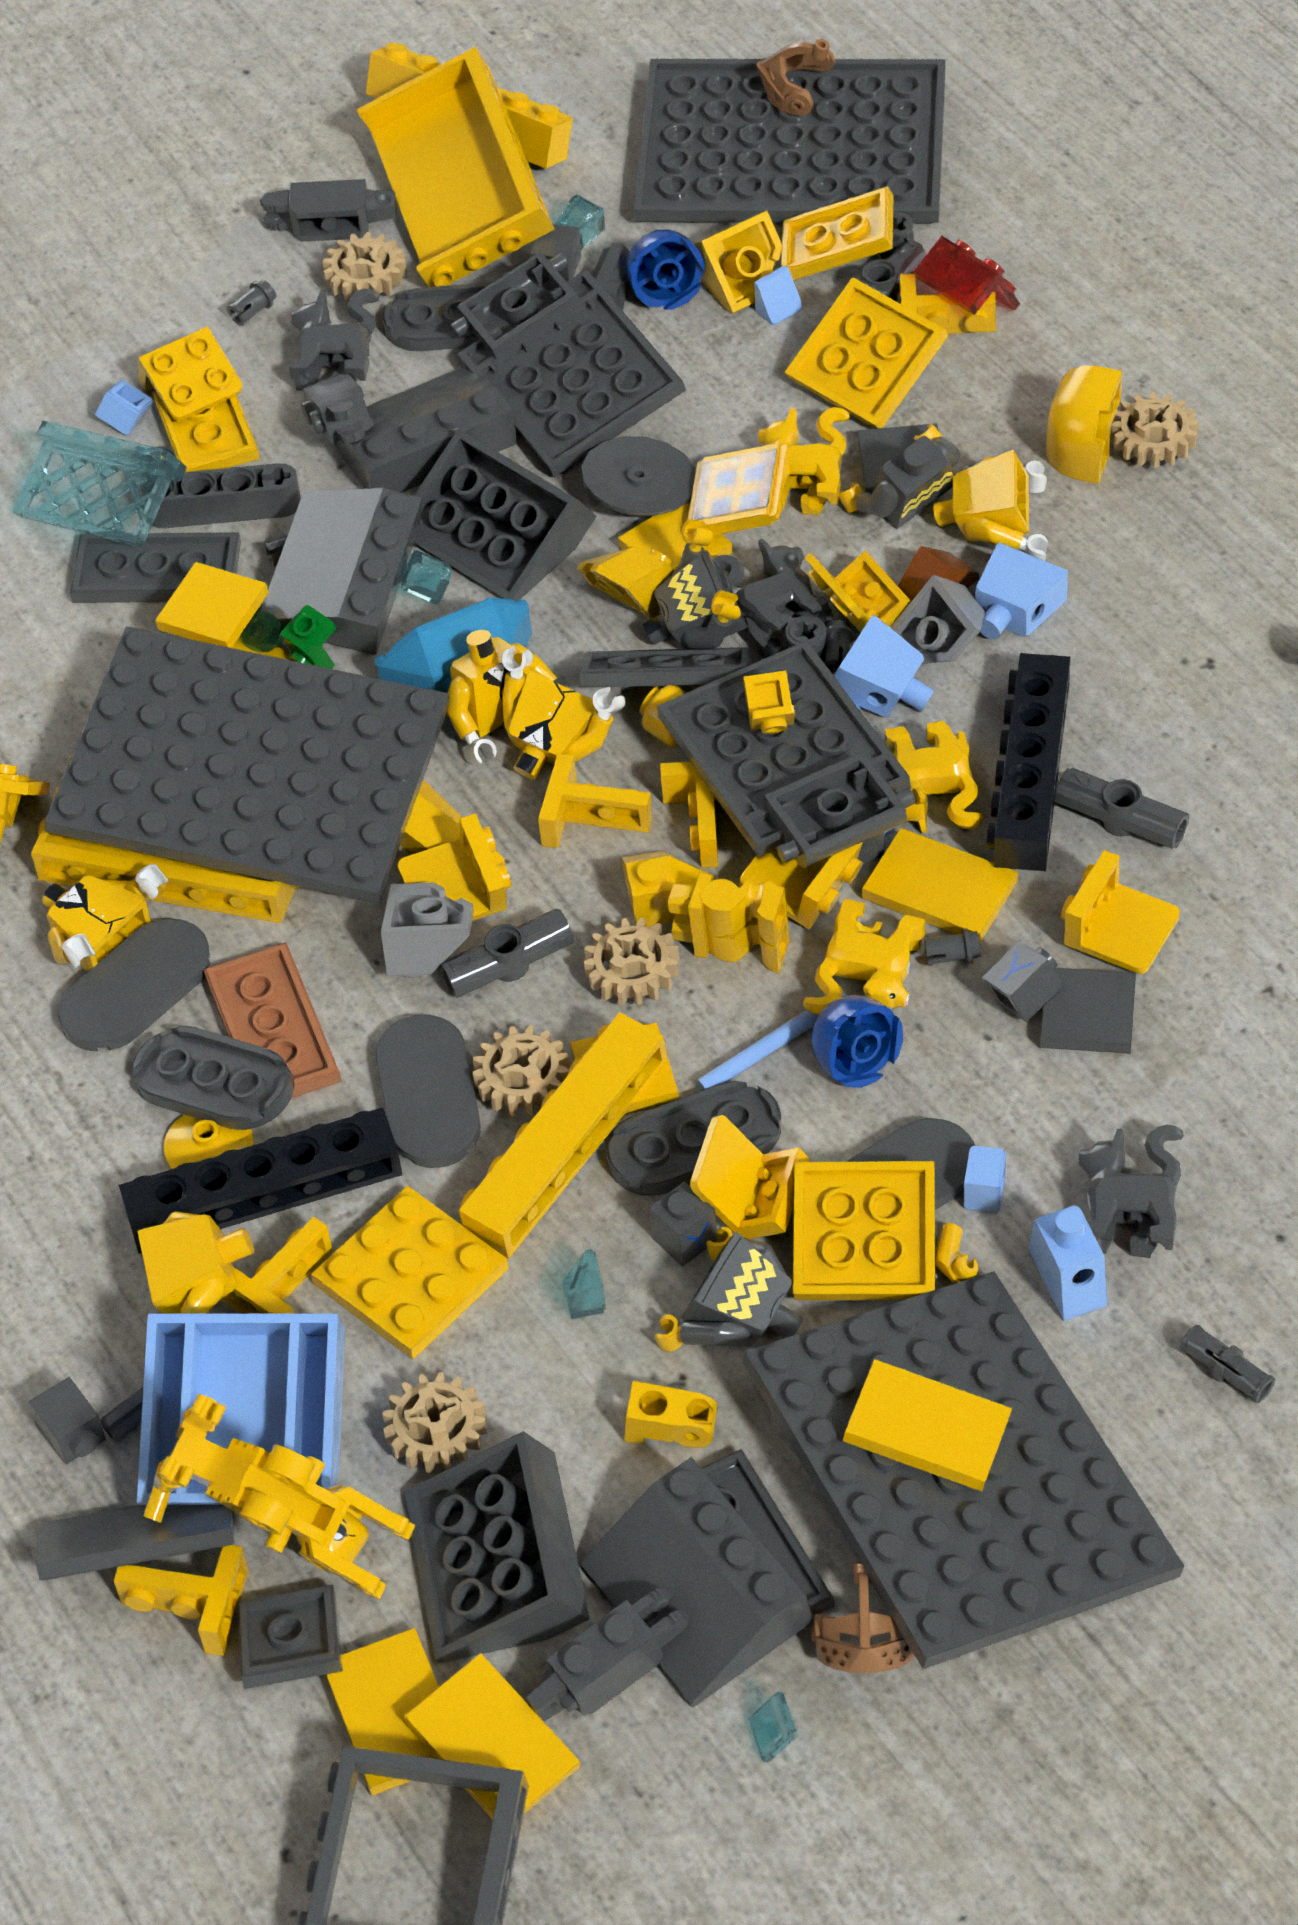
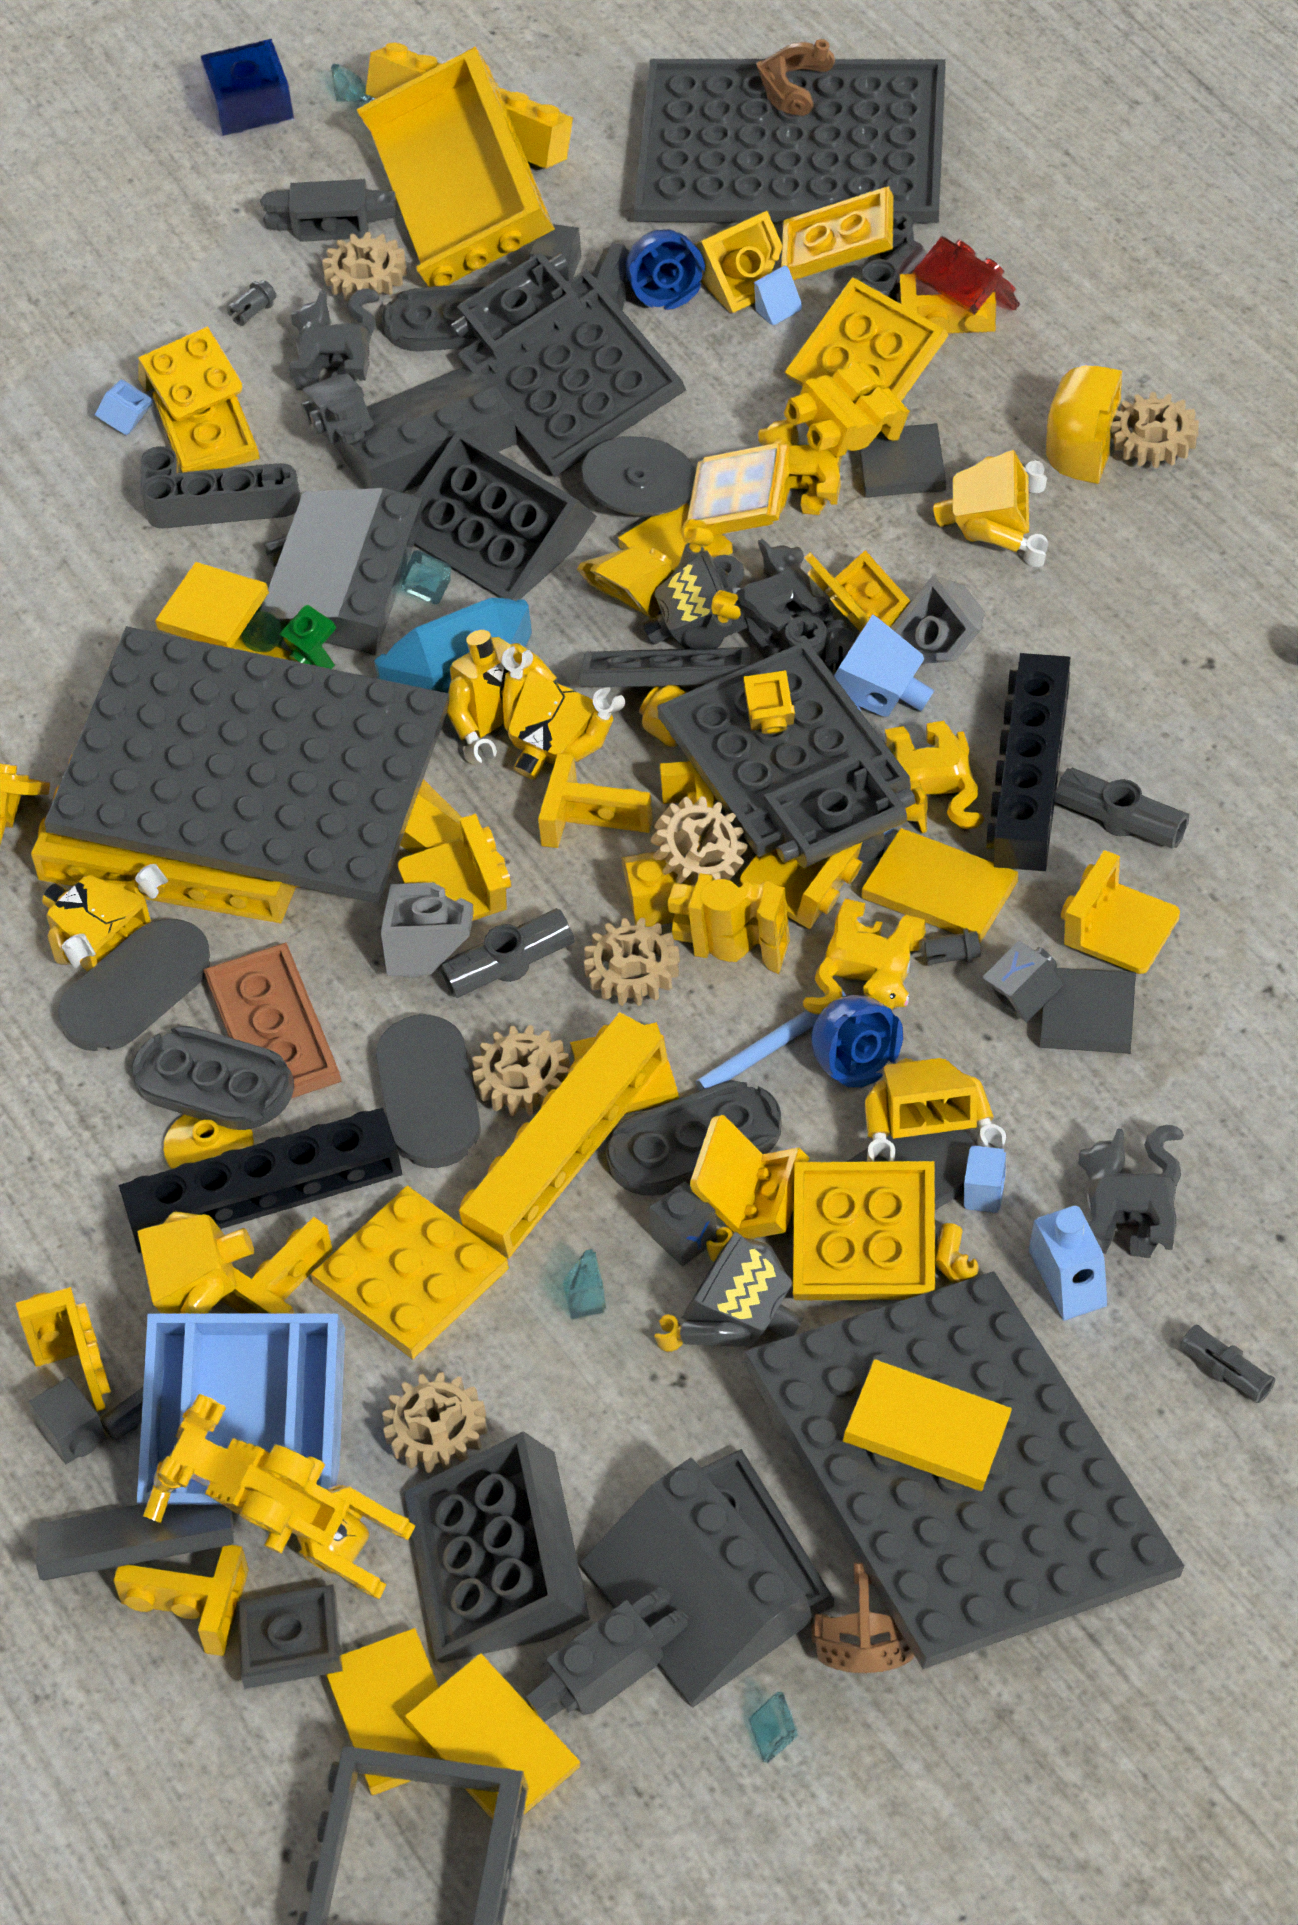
(62, 1330): none -> yellow bracket
(115, 456): clear light blue fence -> none
(126, 573): dark grey tile -> none
(247, 87): none -> clear blue brick
(348, 85): none -> clear light blue slope
(584, 215): clear light blue slope -> none
(669, 1415): yellow leg -> none
(679, 836): none -> tan gear
(847, 410): none -> yellow hips
(908, 480): dark grey torso -> none
(926, 1100): none -> yellow torso
(935, 562): dark orange slope -> none
(1018, 592): light blue torso -> none

